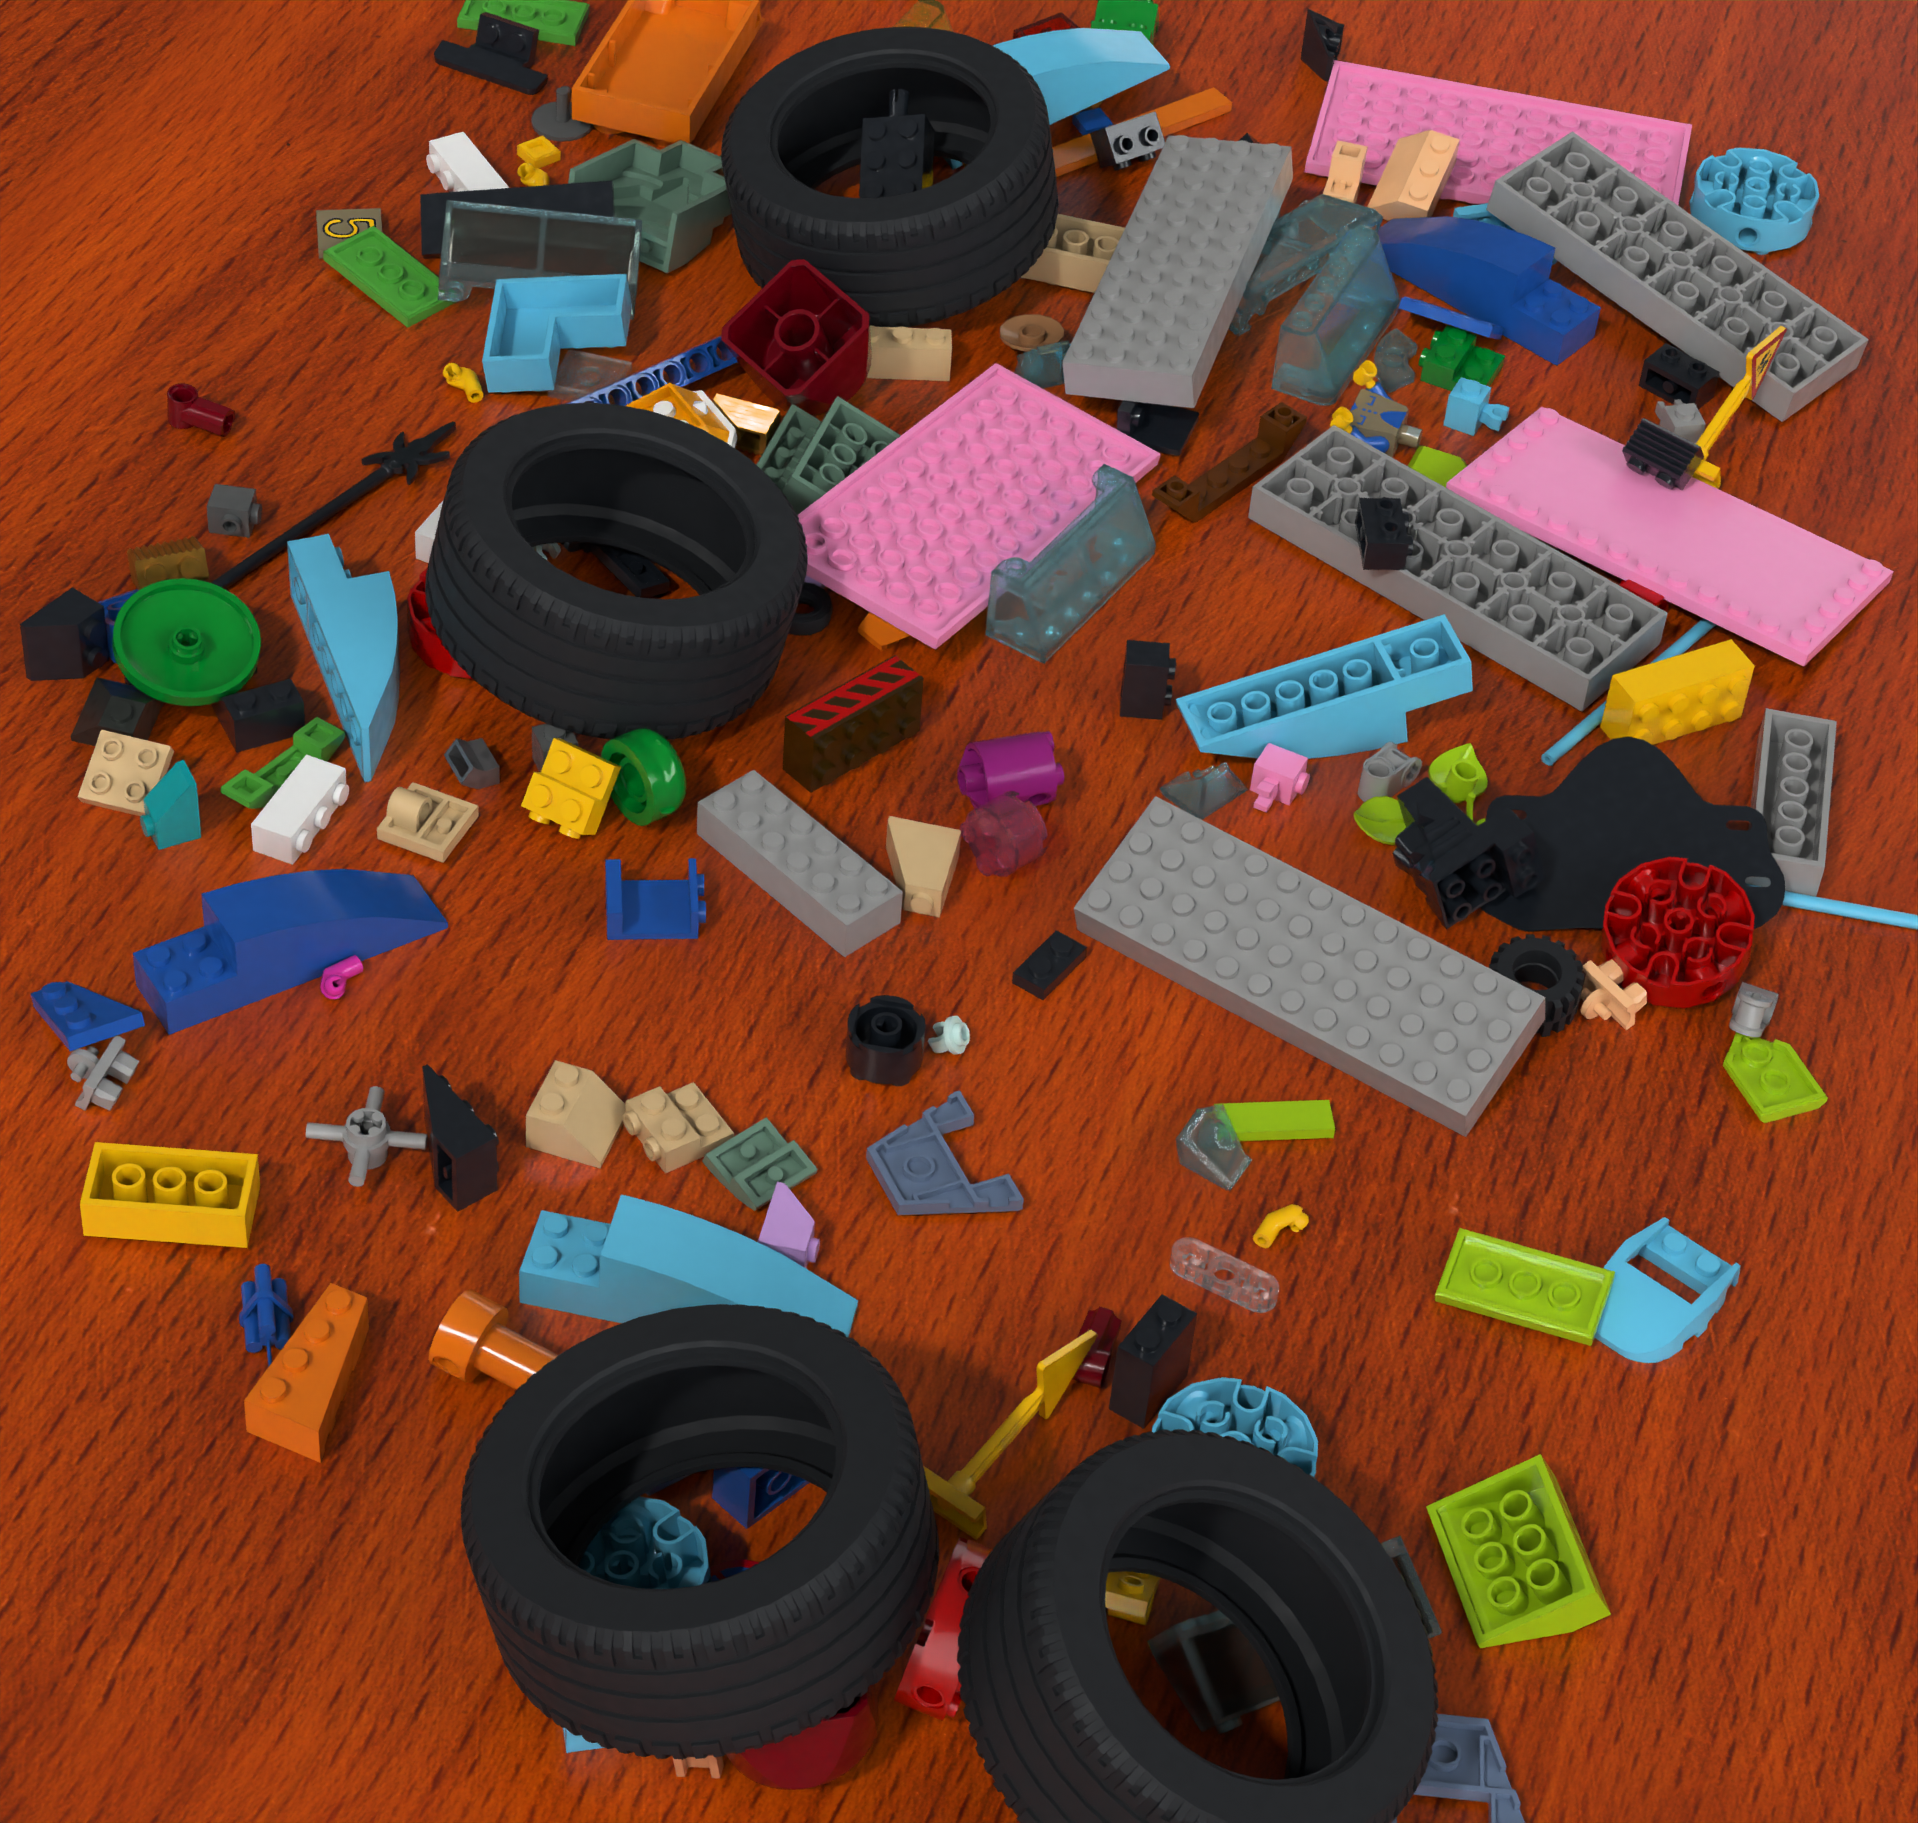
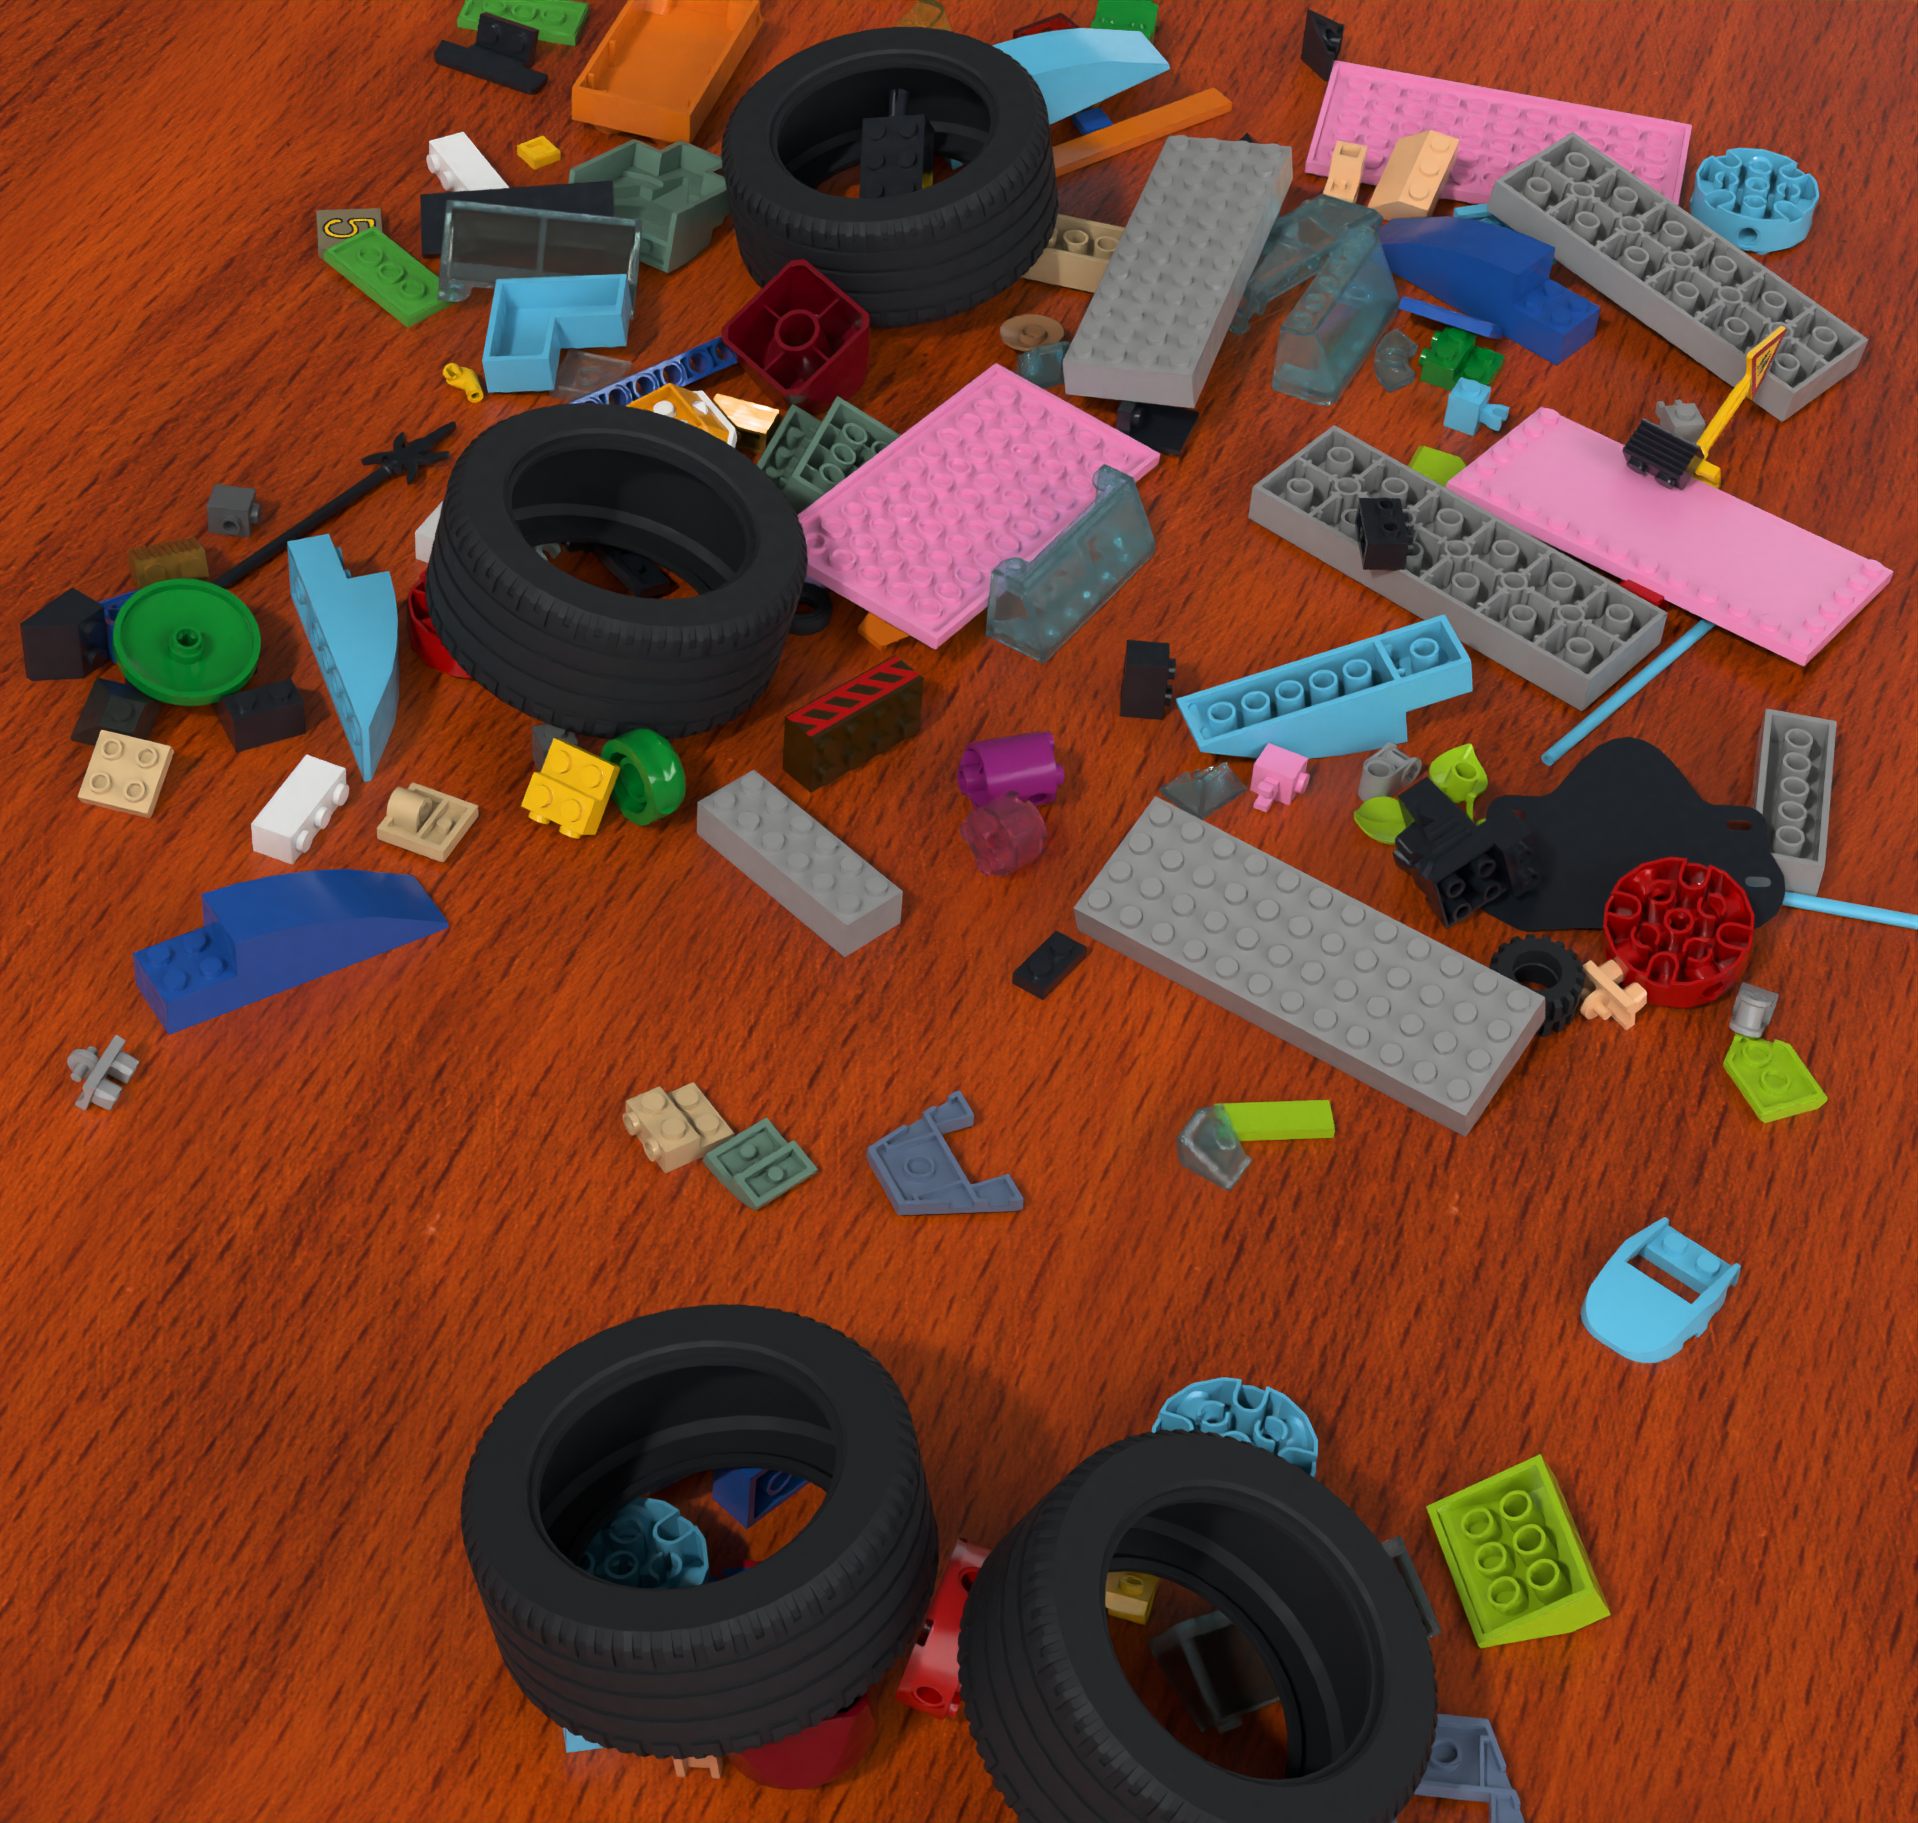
(82, 1015): blue wing -> none
(170, 1195): yellow brick -> none
(172, 809): teal slope -> none
(189, 410): dark red piece -> none
(255, 790): bright green slope -> none
(265, 1312): blue piece -> none
(309, 1377): orange wedge -> none
(335, 976): dark pink arm -> none
(366, 1137): light grey bar -> none
(458, 1143): black slope -> none
(473, 763): flat silver piece -> none
(476, 1341): orange piece -> none
(532, 176): yellow arm -> none
(555, 119): dark grey shield -> none
(574, 1116): tan slope -> none
(653, 906): blue panel -> none
(663, 1262): medium azure slope -> none
(789, 1228): lavender slope -> none
(885, 1041): black brick -> none
(910, 353): tan slope -> none
(922, 862): tan slope -> none
(952, 1036): light aqua plate -> none
(952, 1497): yellow piece -> none
(1097, 1361): dark red piece -> none
(1128, 140): brick -> none
(1152, 1361): black brick -> none
(1229, 1289): clear beam -> none
(1275, 437): reddish brown slope -> none
(1277, 1220): yellow arm -> none
(1376, 416): torso -> none
(1525, 1286): lime tile -> none
(1678, 376): black brick -> none
(1678, 694): yellow brick -> none

